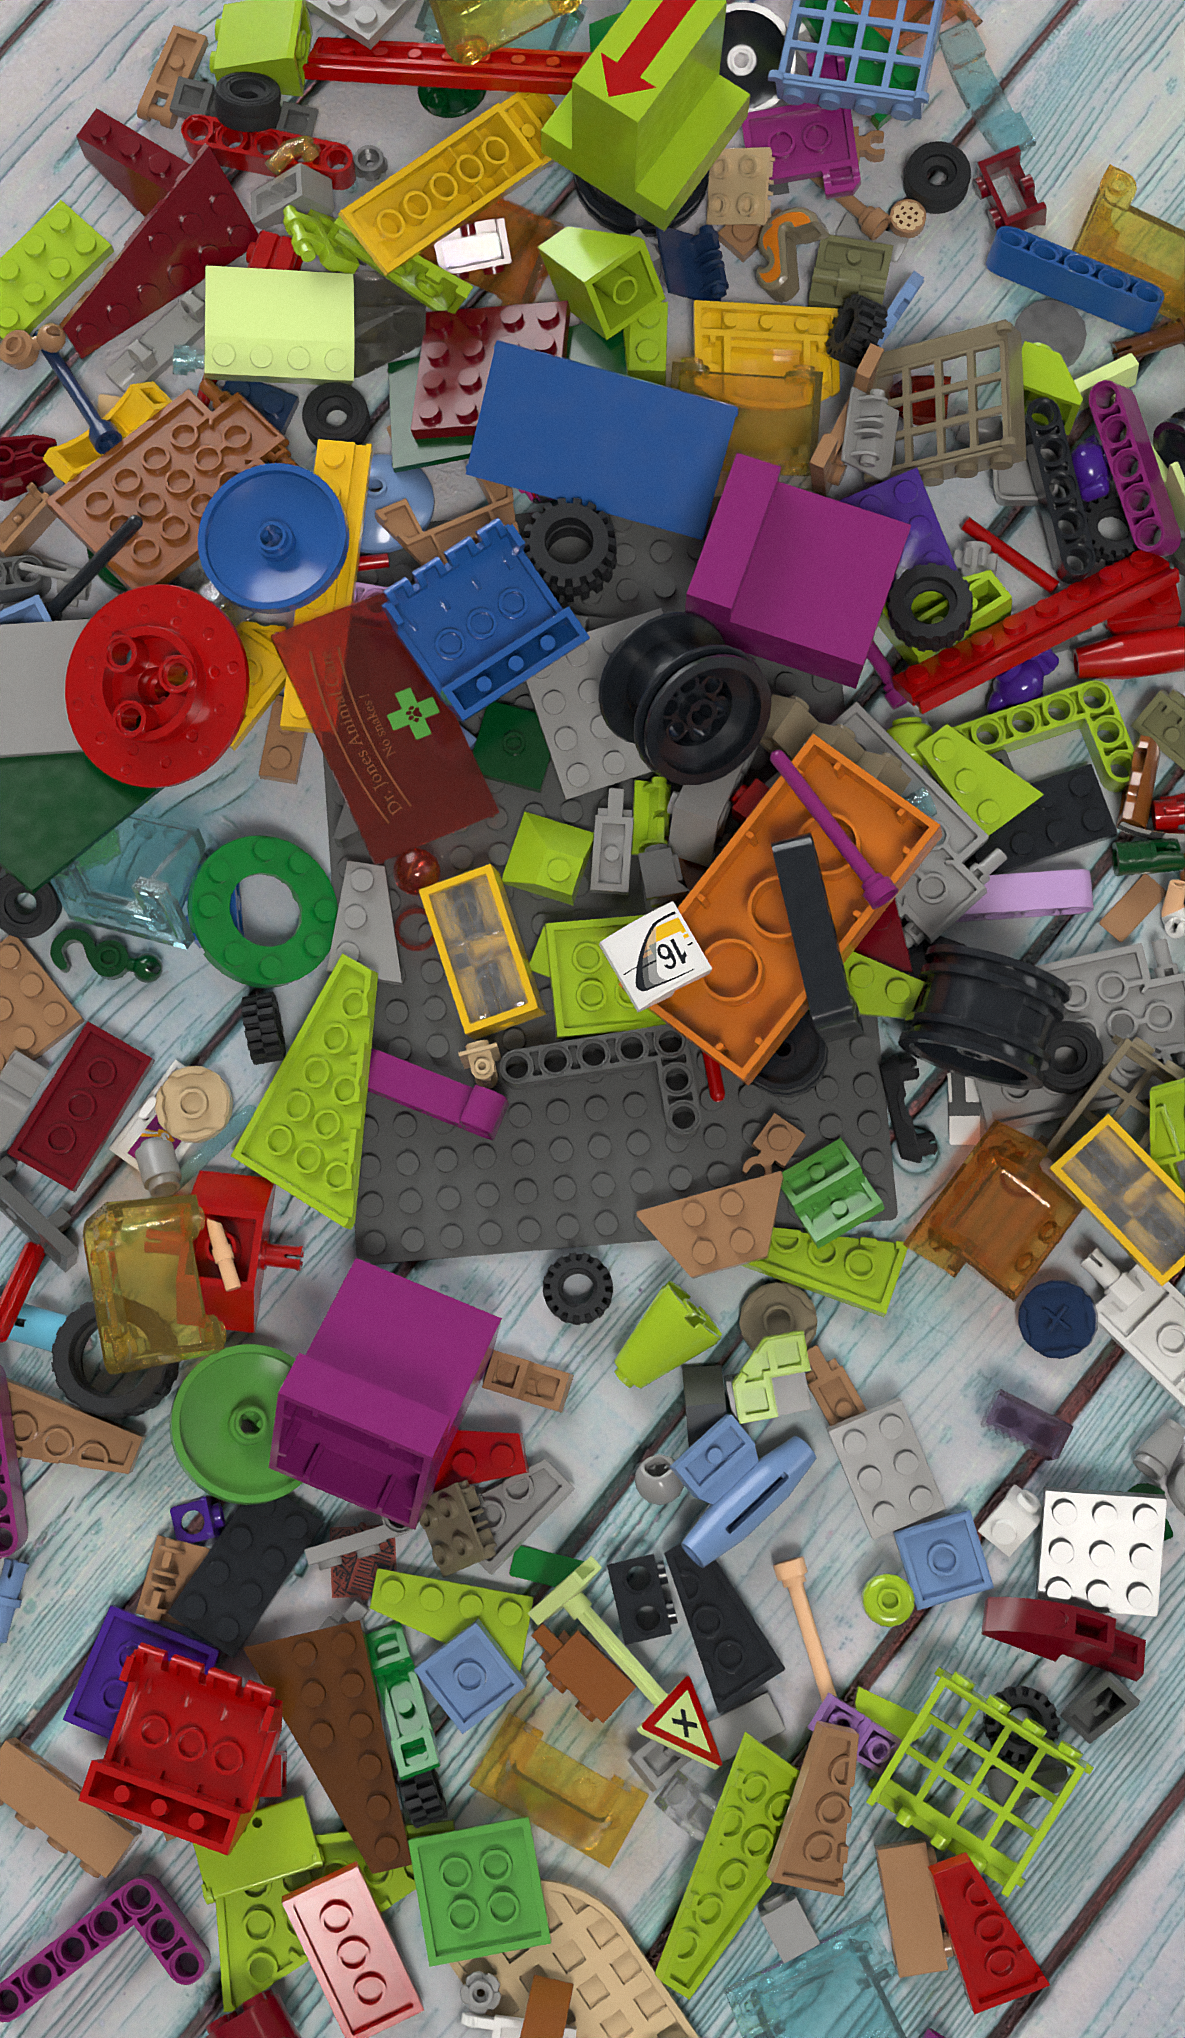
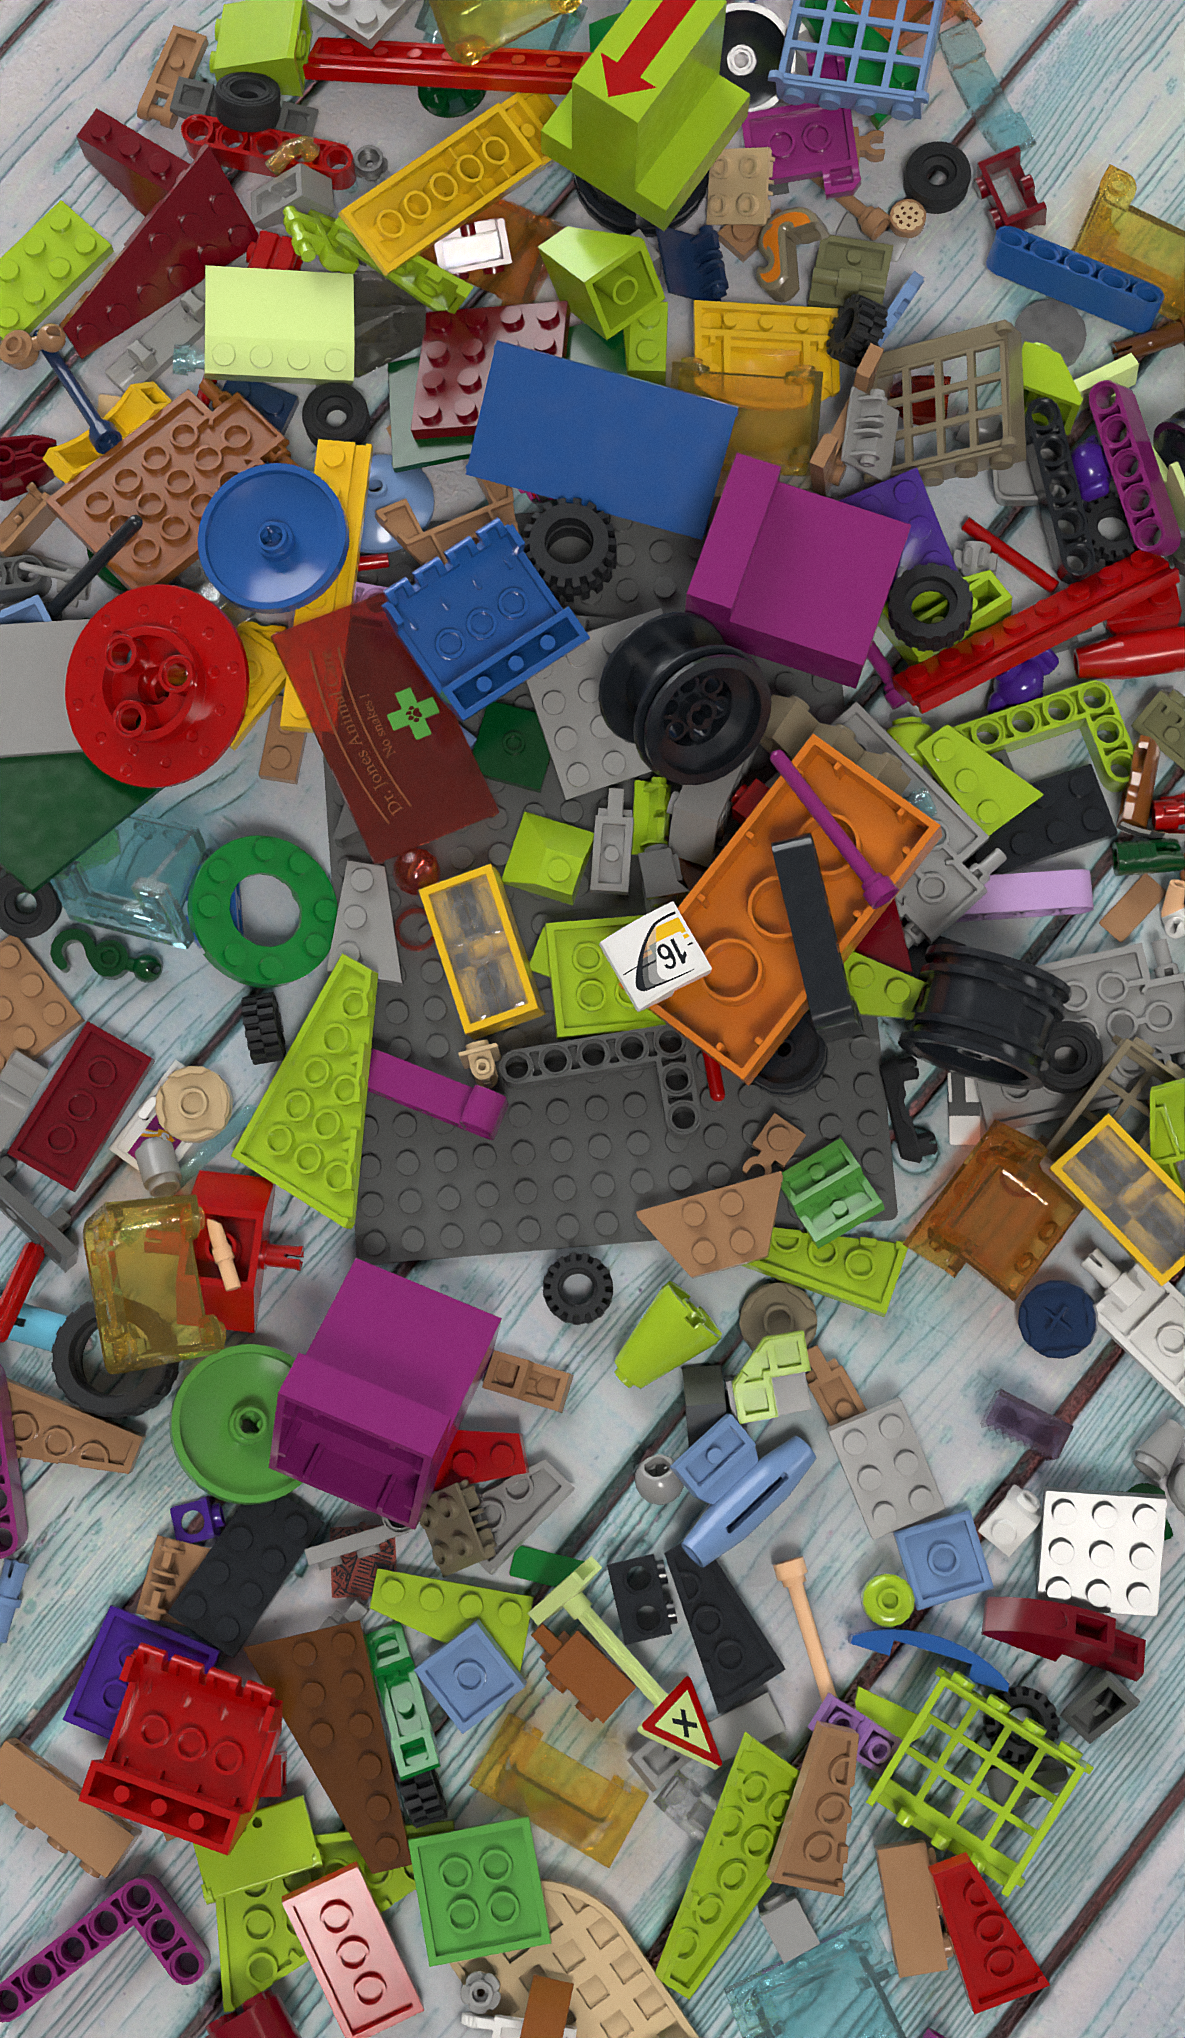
(977, 1669): none -> blue slope

